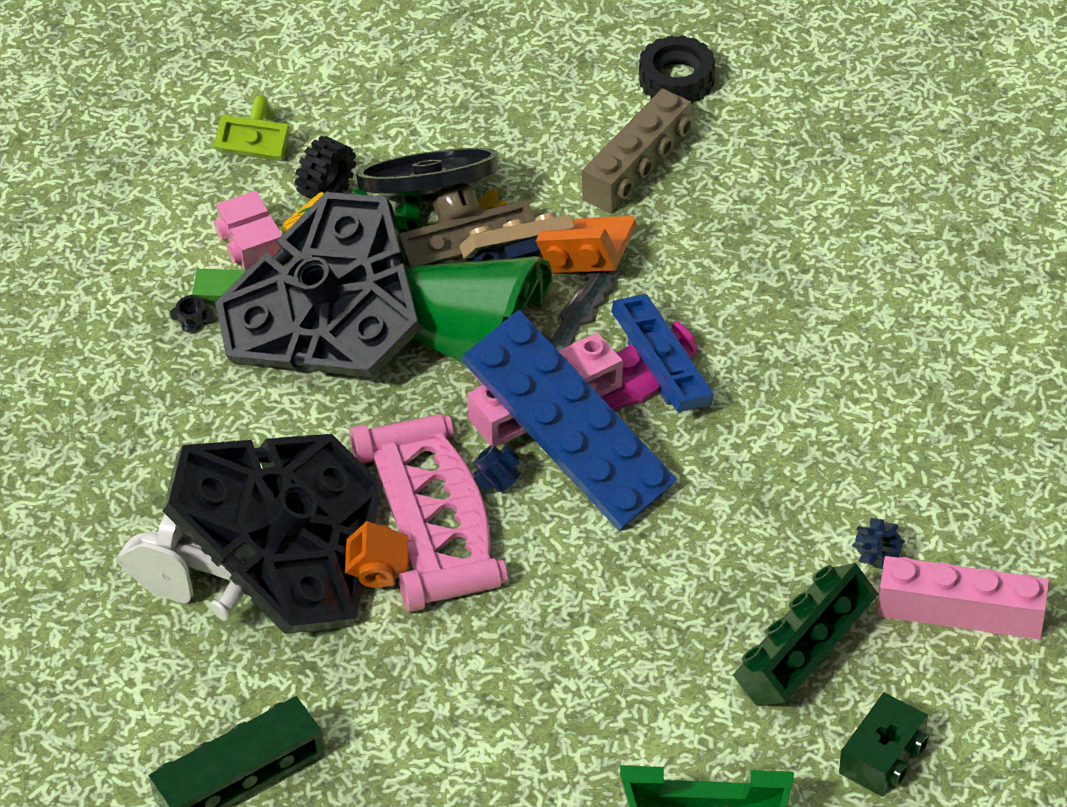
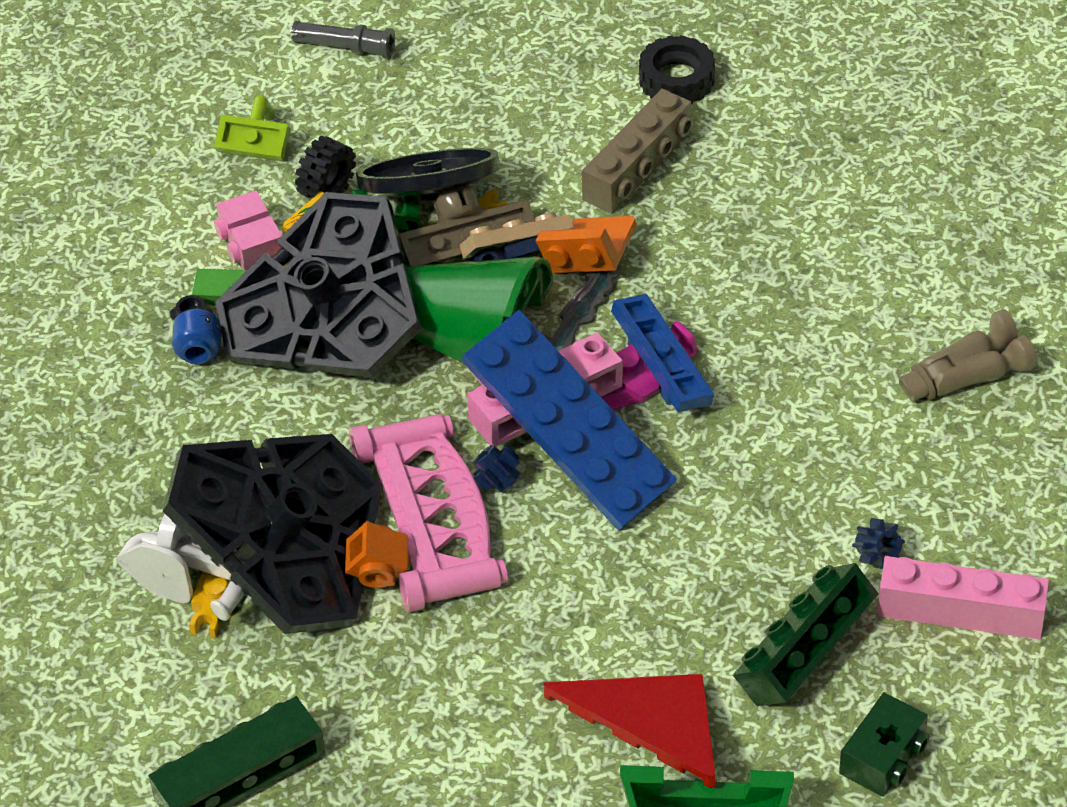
(196, 336): none -> blue head
(208, 589): none -> yellow plate
(359, 39): none -> dark grey pin
(650, 712): none -> red tile
(972, 360): none -> dark tan piece

